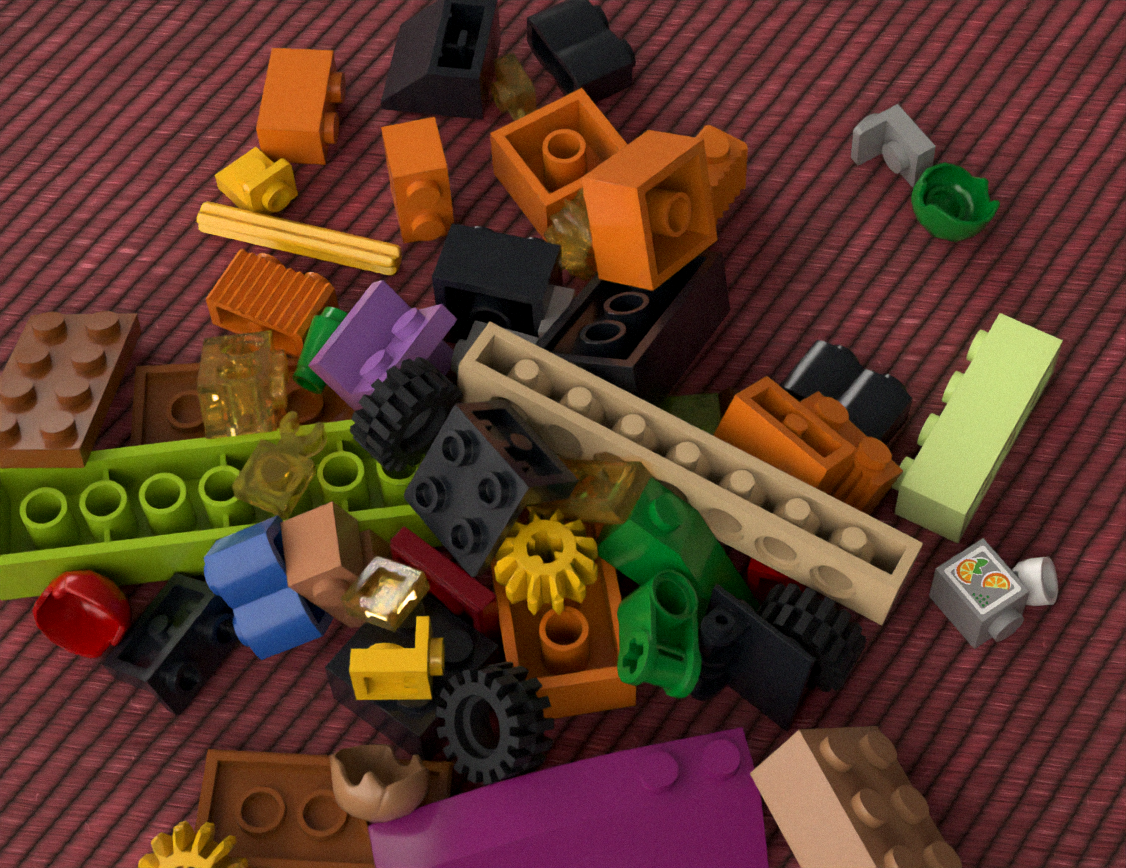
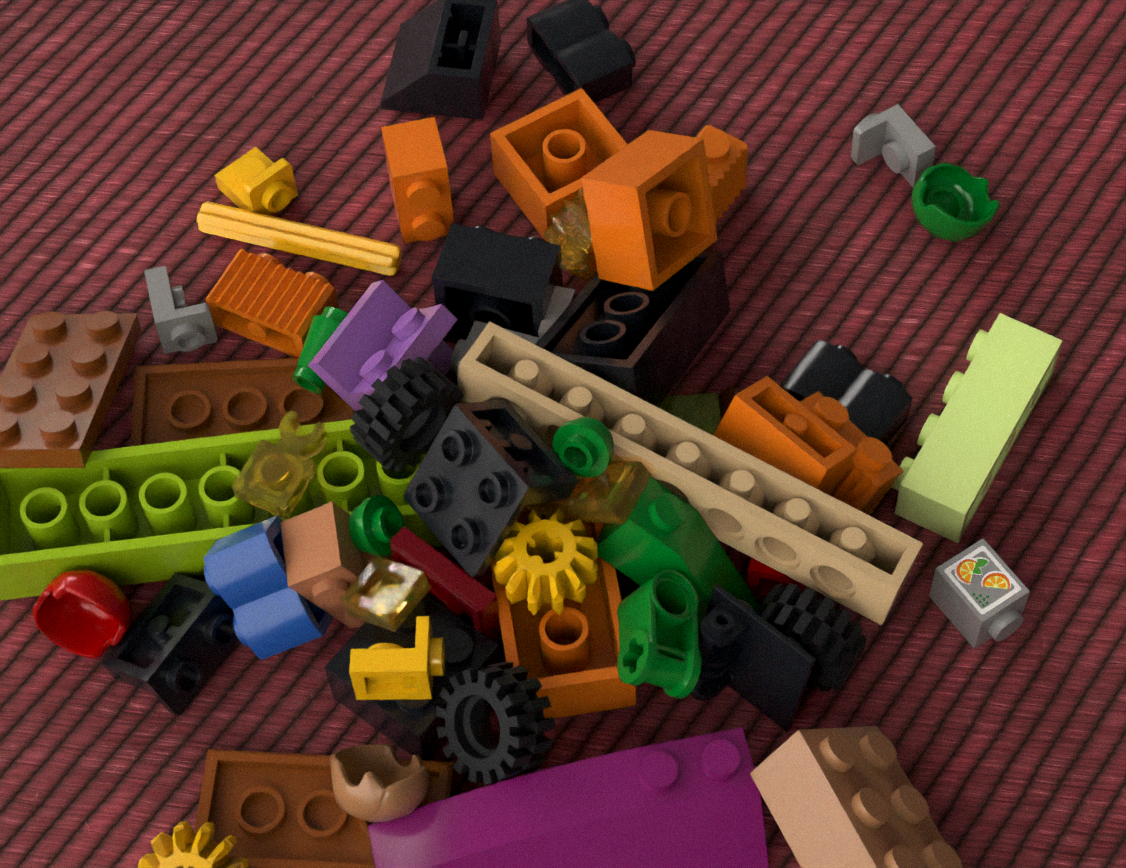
(177, 325): none -> light grey bracket
(241, 384): clear yellow brick -> none
(299, 105): orange brick -> none
(375, 524): none -> green plate
(513, 88): clear yellow plate -> none
(584, 446): none -> green plate
(1040, 579): white hinge -> none

